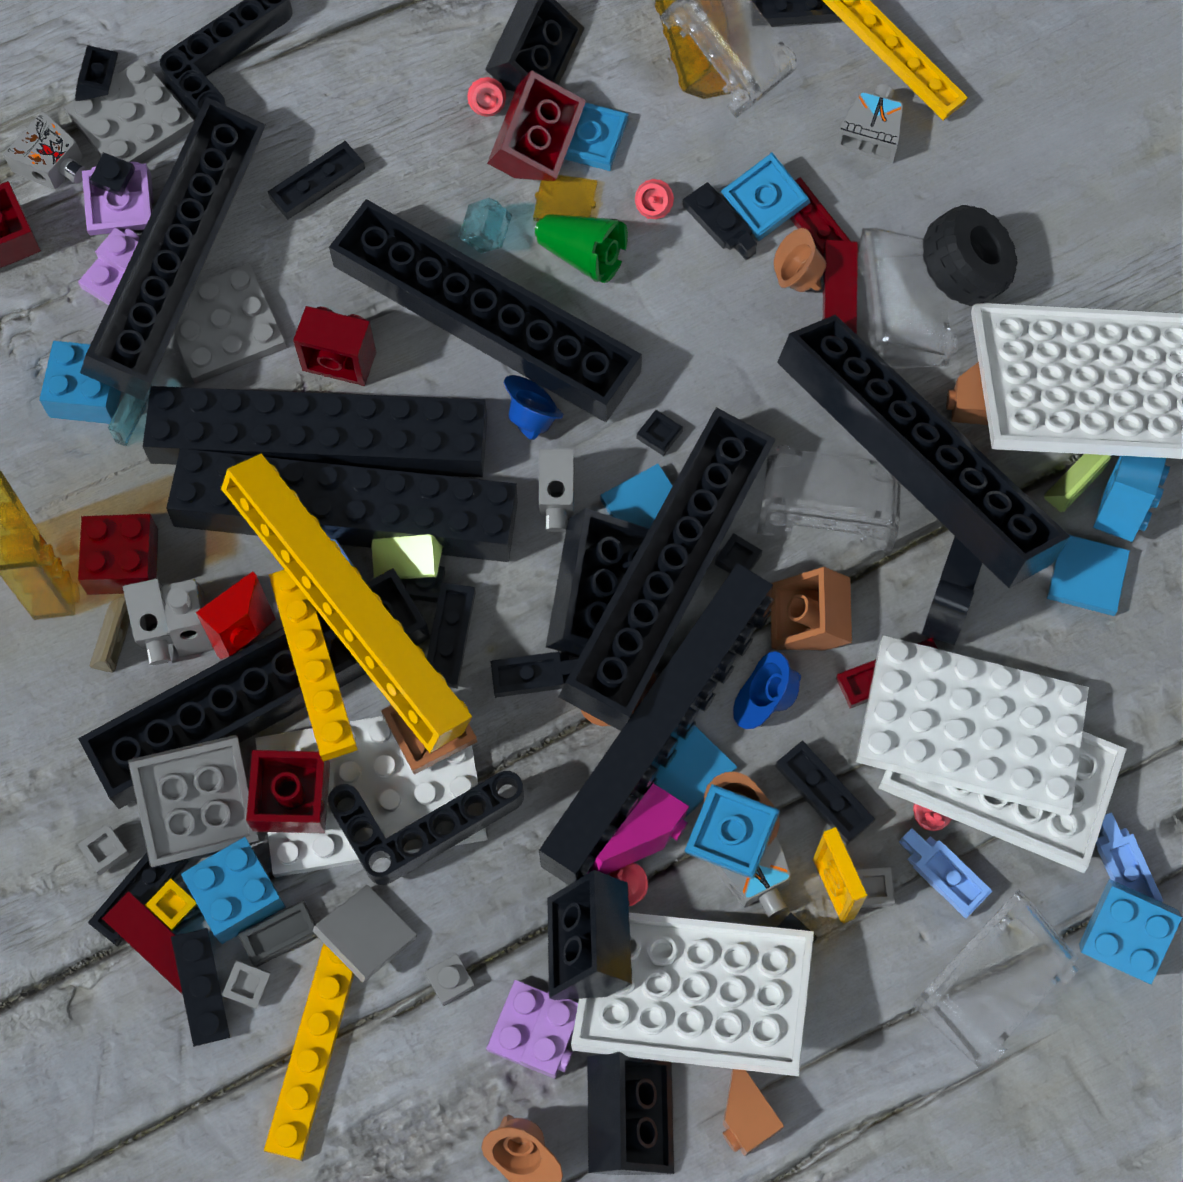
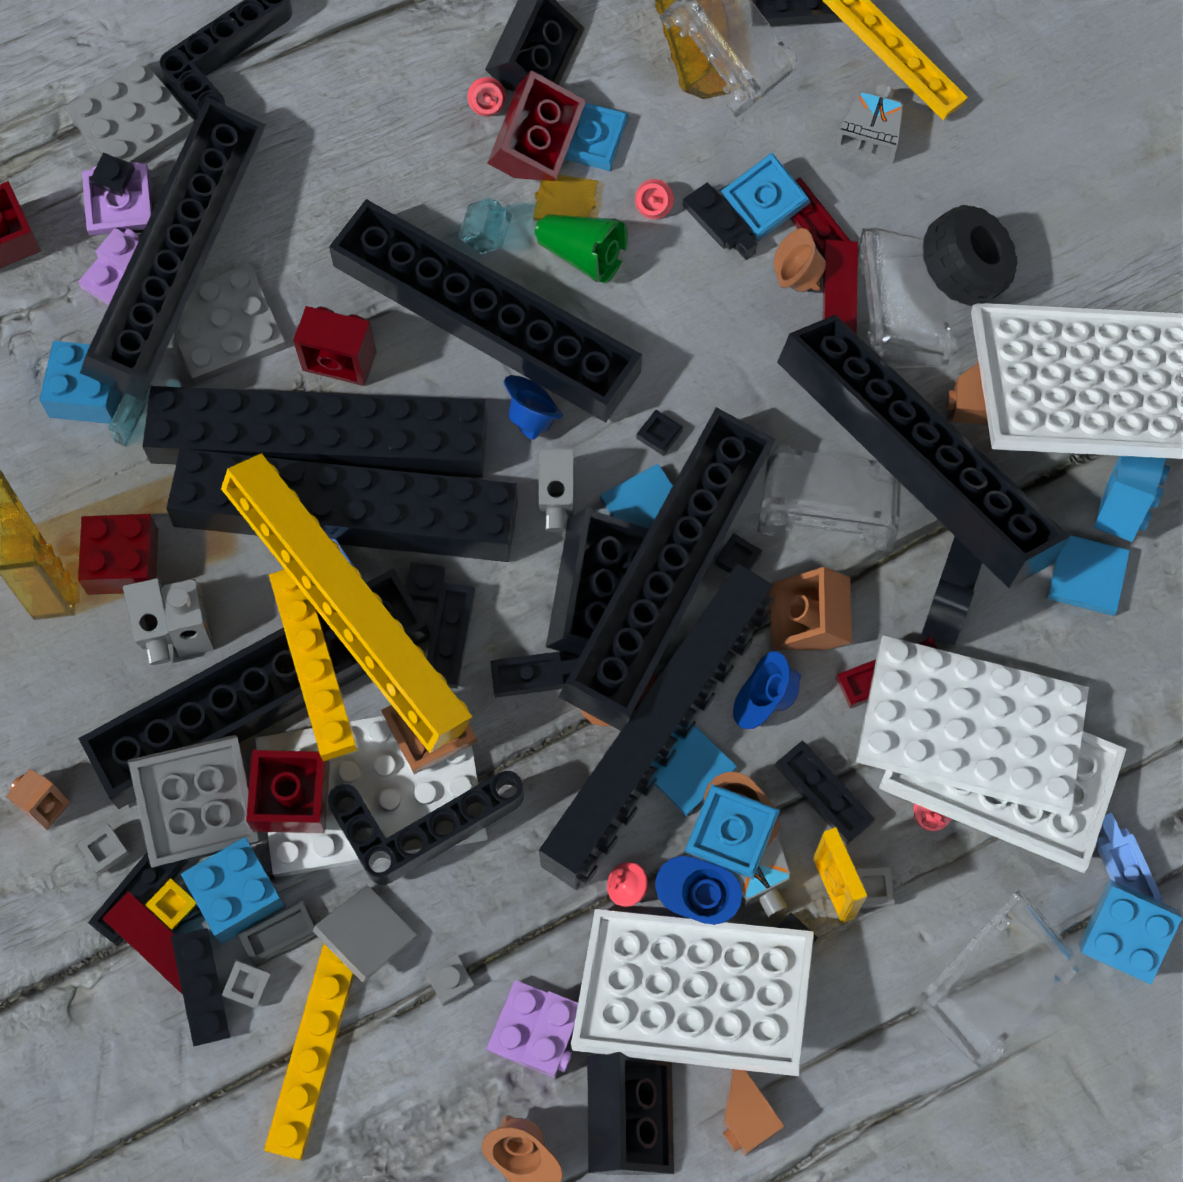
(37, 798): none -> nougat slope
(45, 154): light grey torso -> none
(95, 73): black slope -> none
(111, 637): dark tan slope -> none
(236, 616): red slope -> none
(316, 180): black plate -> none
(408, 555): yellowish green slope -> none
(589, 938): black slope -> none
(644, 831): dark pink slope -> none
(698, 890): none -> blue piece
(945, 872): light blue hinge -> none
(1076, 480): yellowish green slope -> none

